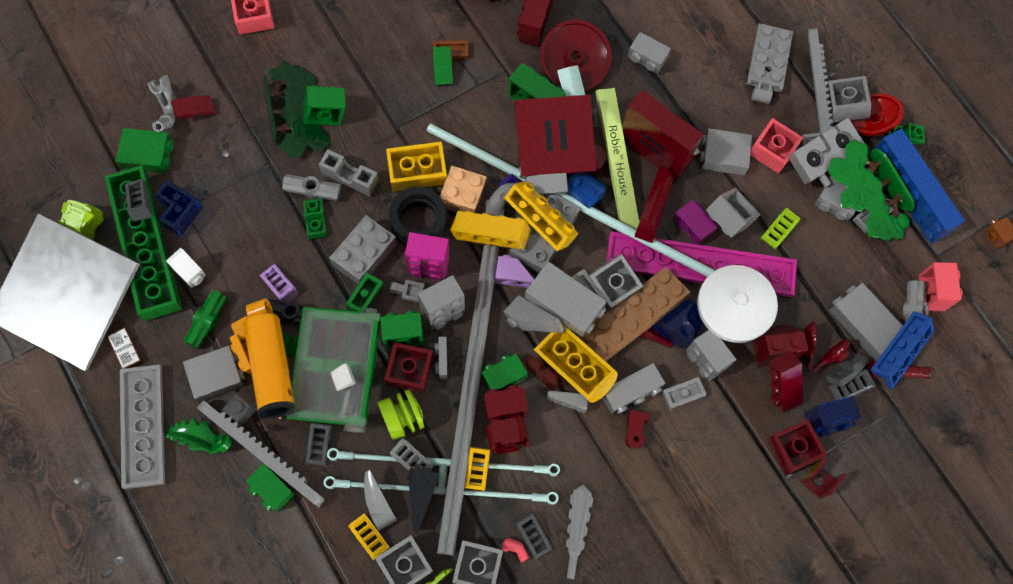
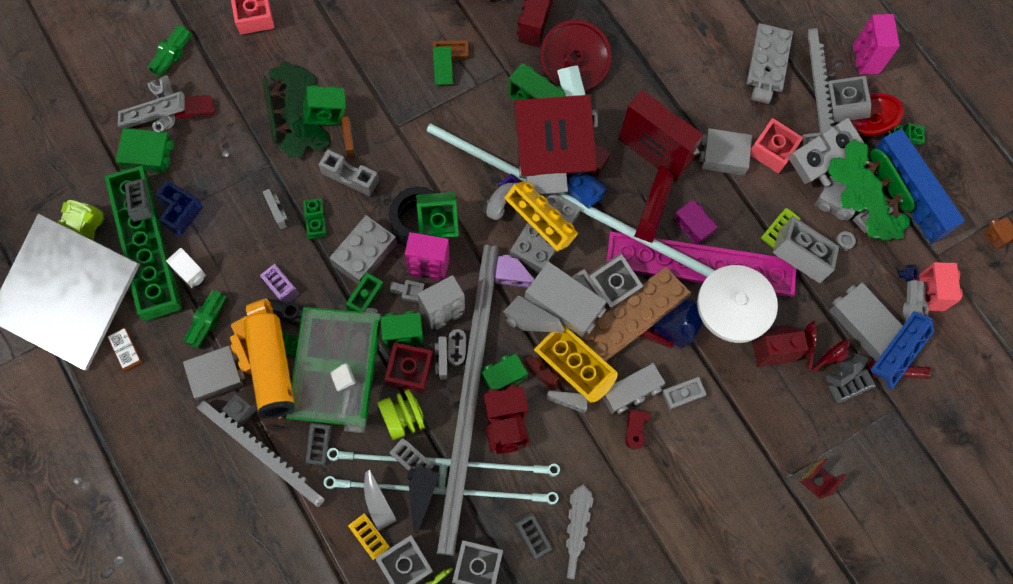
(142, 427): light grey plate -> none
(151, 110): none -> light grey tile
(169, 51): none -> green piece
(199, 436): green plant -> none
(269, 488): green brick -> none
(273, 201): none -> light grey plate
(301, 184): light grey piece -> none
(348, 137): none -> dark orange tile
(416, 166): yellow brick -> none
(438, 214): none -> green slope
(462, 348): none -> light grey beam
(463, 190): light nougat brick -> none
(478, 450): yellow slope -> none
(491, 229): yellow brick -> none
(515, 546): coral arm -> none
(617, 157): yellowish green tile -> none
(648, 52): light grey brick -> none
(710, 355): light grey brick -> none
(732, 212): light grey piece -> none
(786, 381): dark red brick -> none
(796, 447): dark red brick -> none
(806, 249): none -> light grey brick
(834, 416): clear blue brick -> none
(845, 241): none -> light grey tile
(876, 44): none -> dark pink brick
(910, 273): none -> clear blue tile

